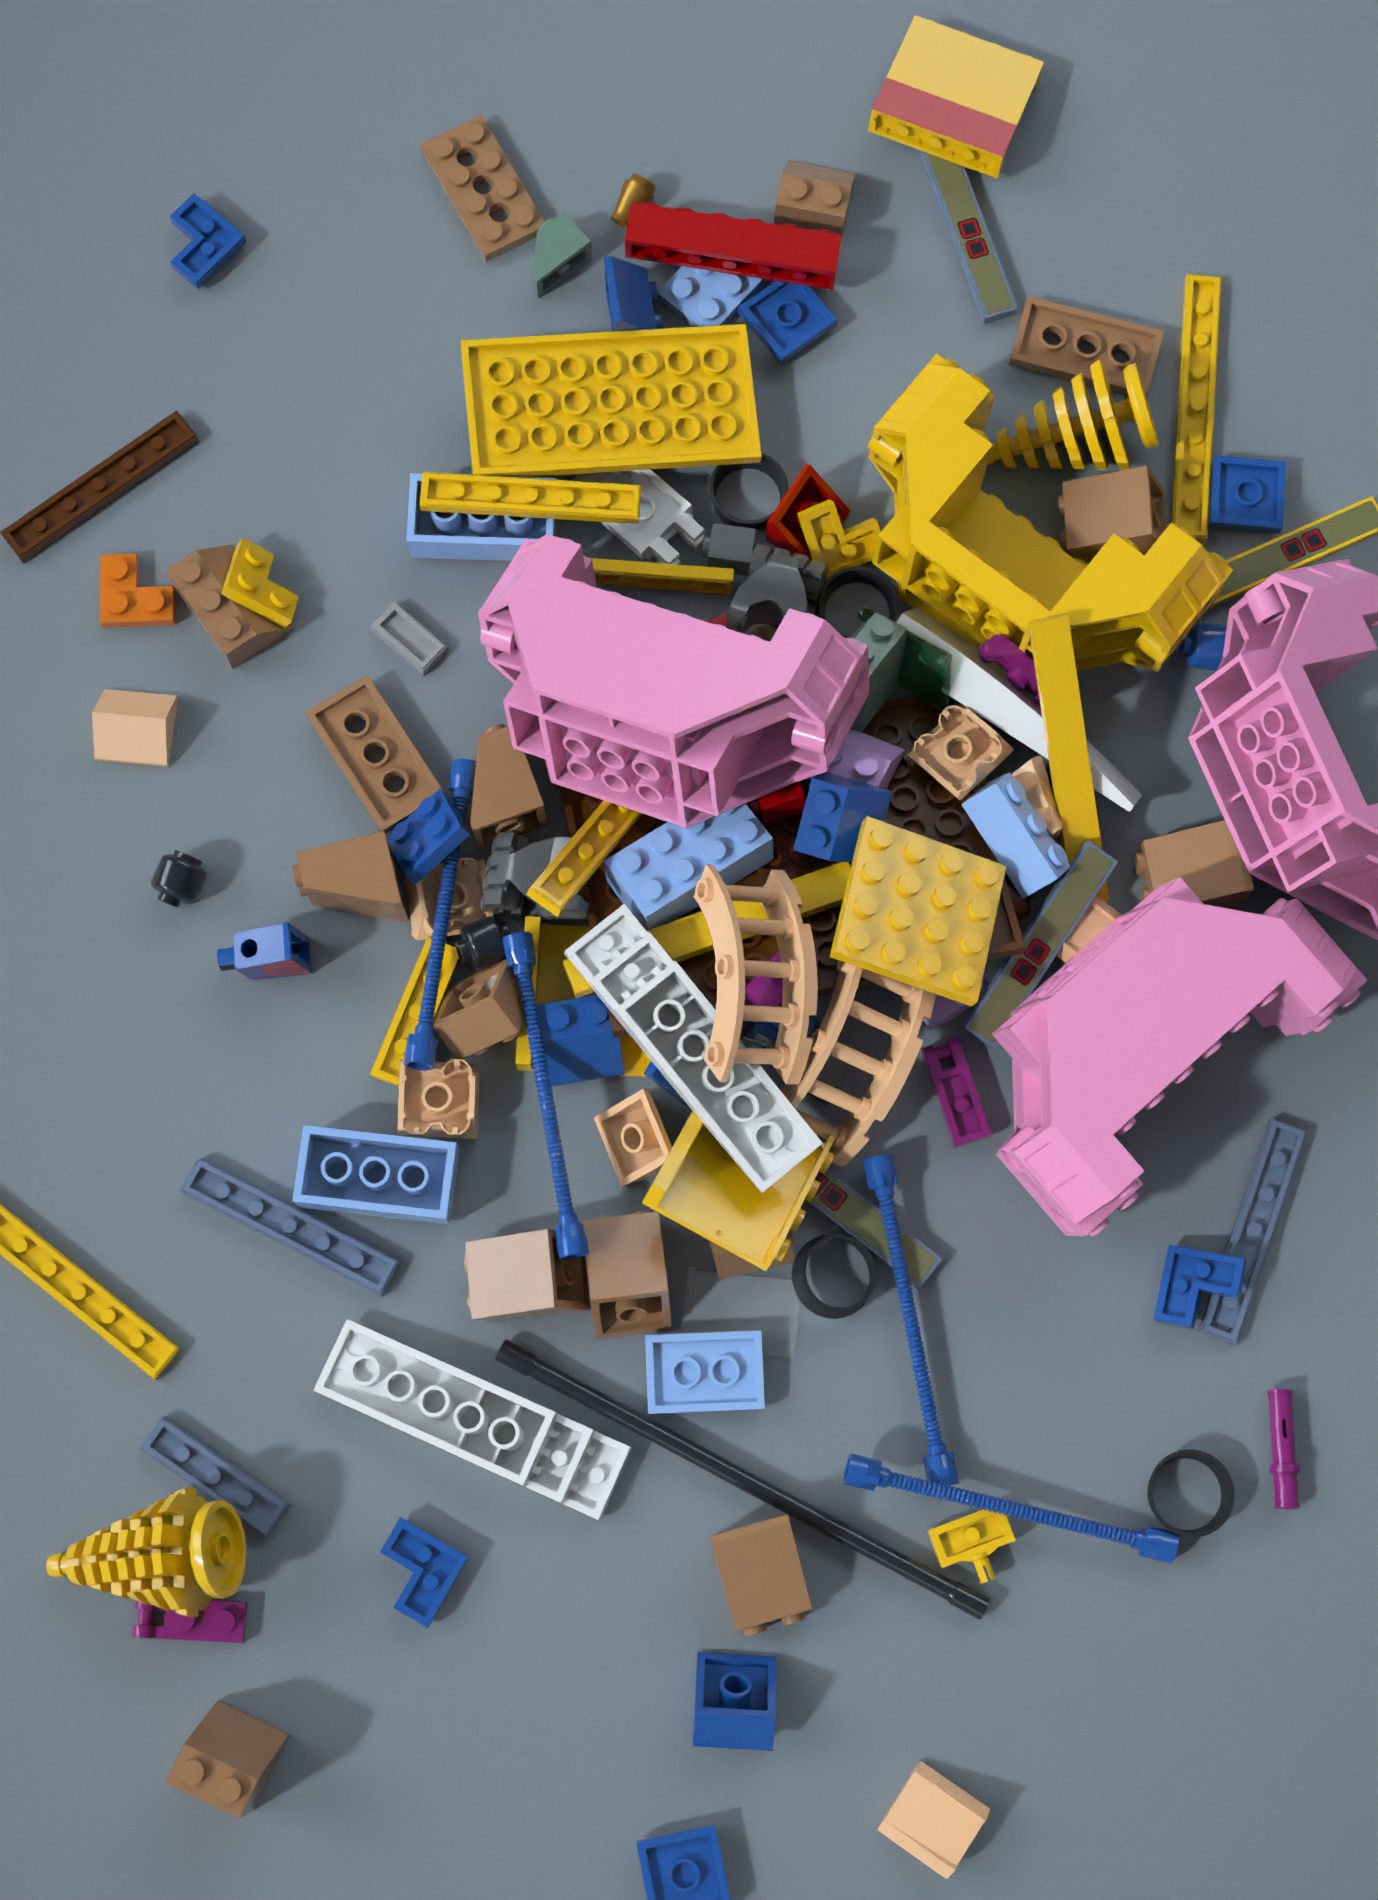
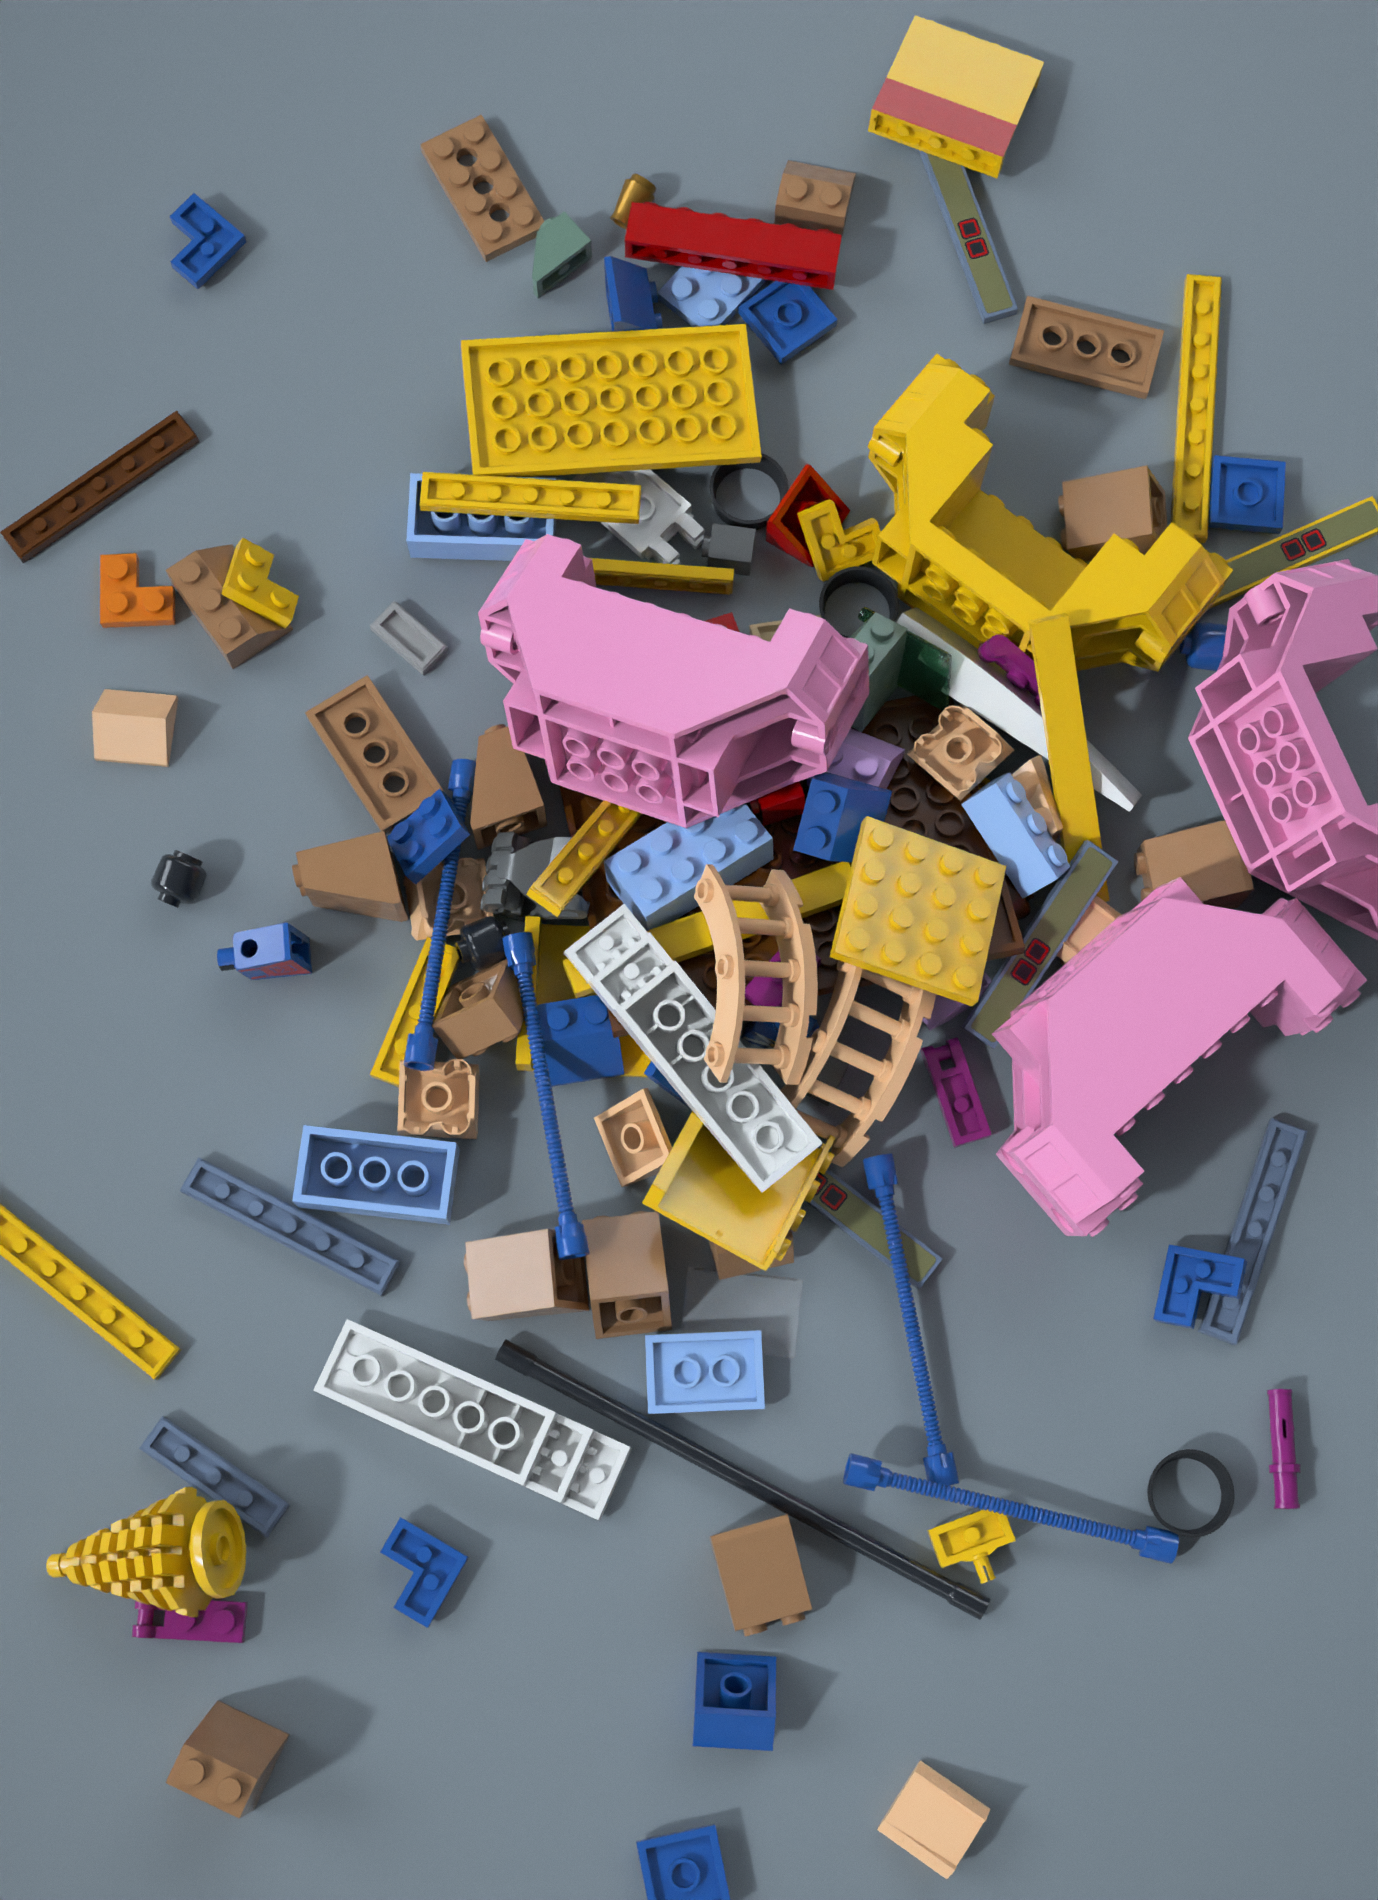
(775, 585): dark grey piece -> none
(802, 1287): black tyre -> none
(1088, 422): yellow plant -> none

